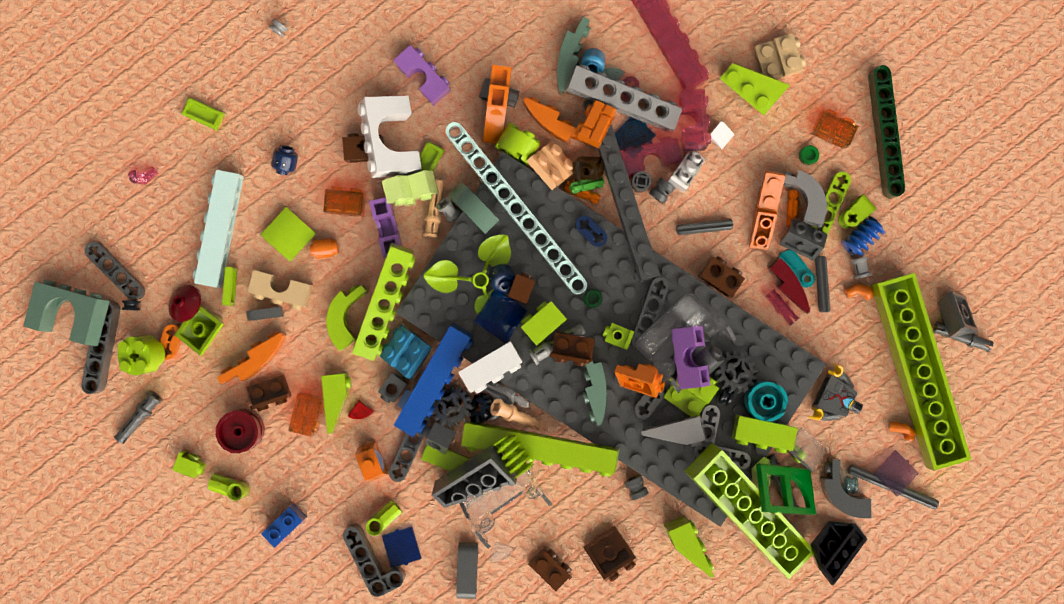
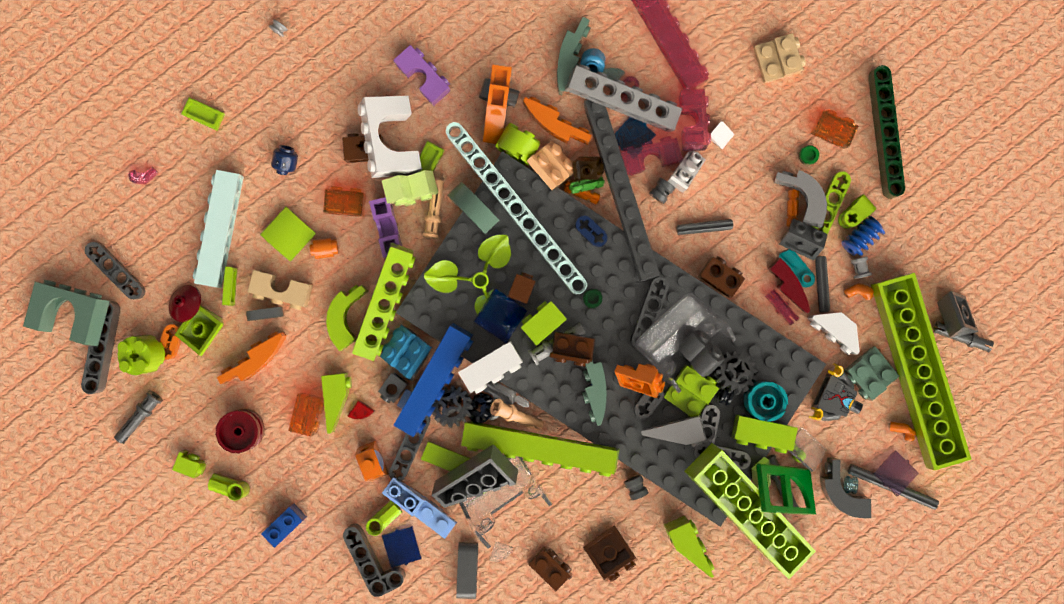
(130, 305): black bush -> none
(268, 392): reddish brown bracket -> none
(419, 506): none -> light blue slope
(439, 437): dark grey brick -> none
(449, 210): light grey bush -> none
(501, 278): dark blue head -> none
(514, 455): lime piece -> none
(596, 123): orange brick -> none
(626, 335): lime brick -> none
(638, 184): dark grey wheel -> none
(688, 373): medium lavender arch -> none
(754, 87): lime wedge -> none
(766, 210): orange slope -> none
(836, 548): black wedge -> none
(838, 329): none -> white slope
(871, 374): none -> sand green plate

